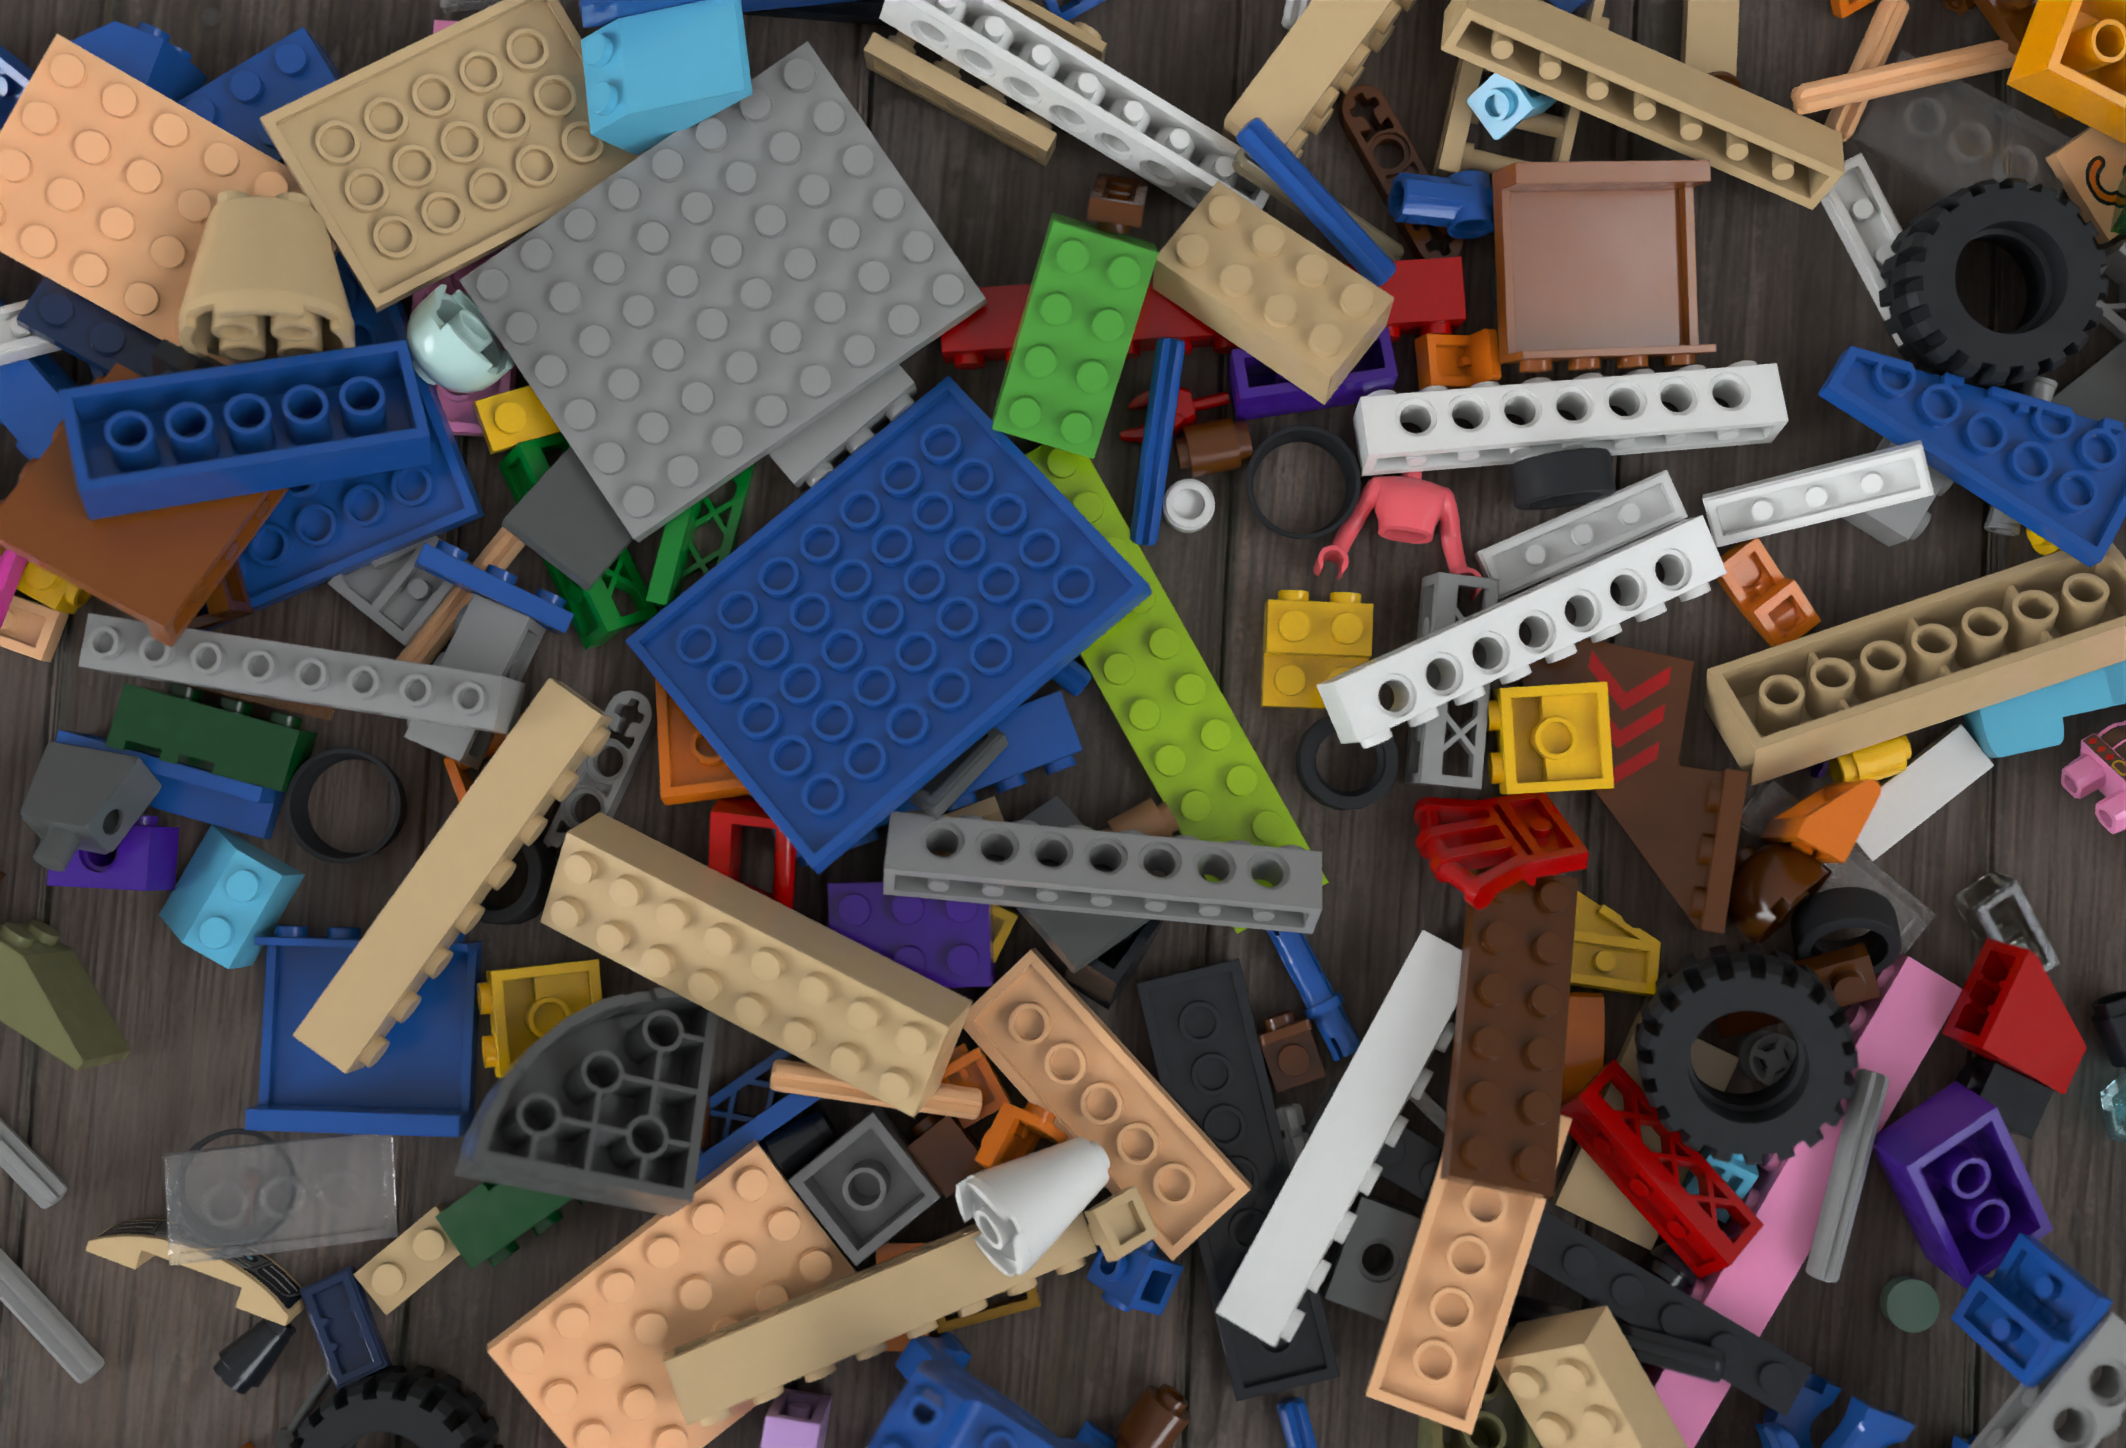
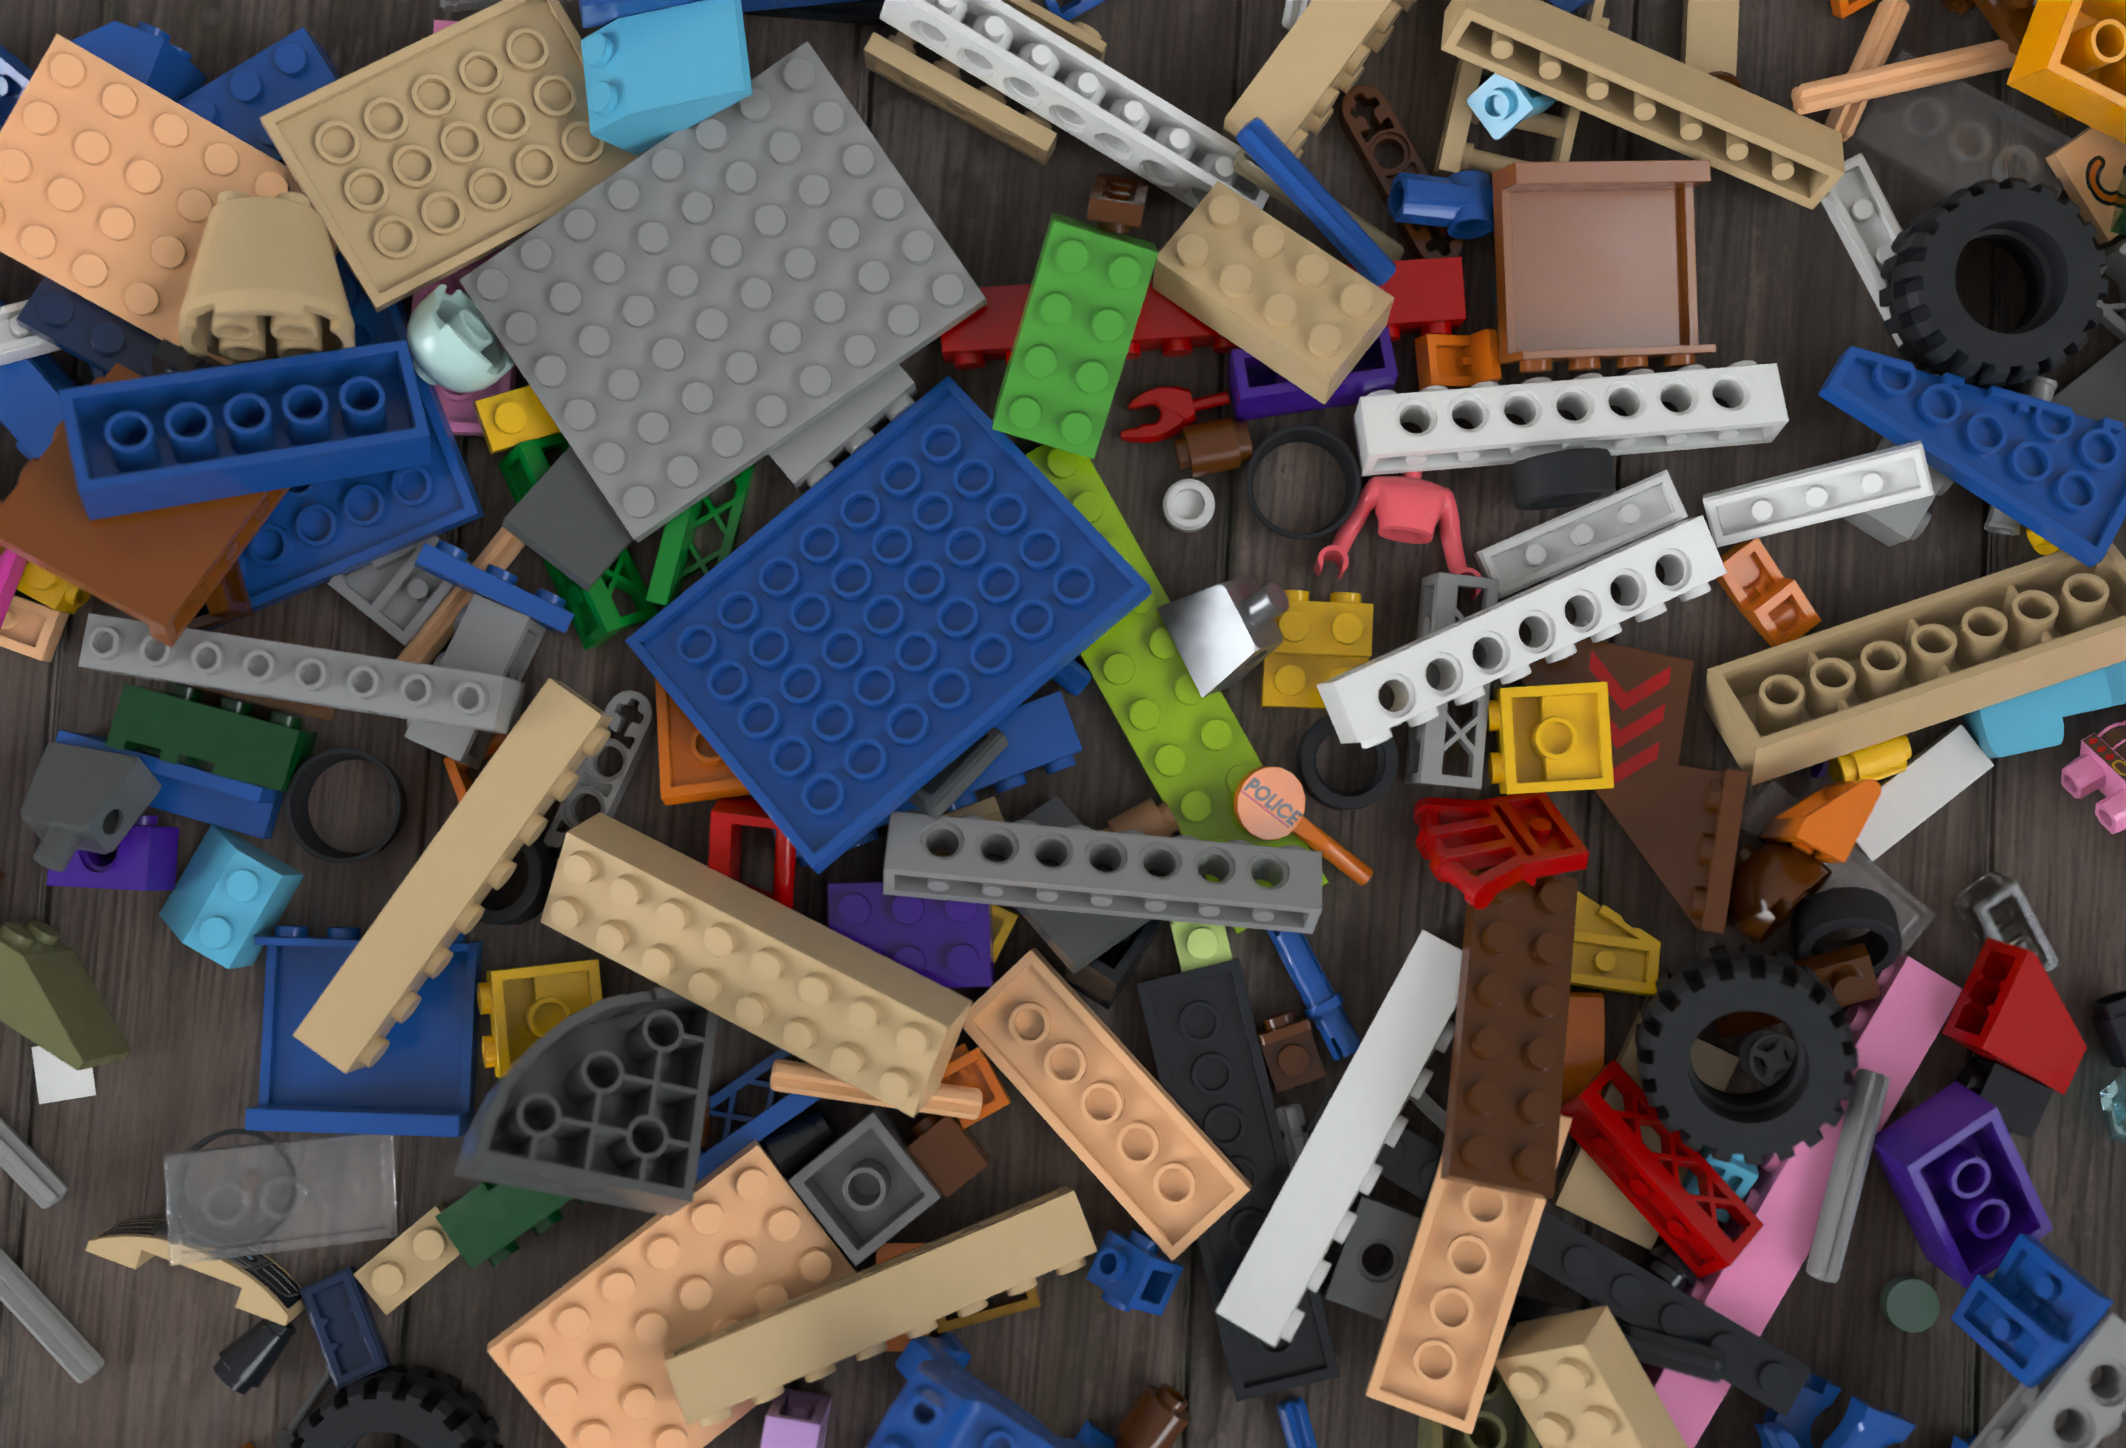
(58, 1080): none -> white sticker
(1017, 1134): orange bracket -> none
(1031, 1200): white cone -> none
(1120, 1224): tan tile -> none
(1157, 440): blue axle -> none
(1200, 944): none -> yellowish green bracket
(1225, 630): none -> flat silver torso
(1272, 805): none -> orange piece

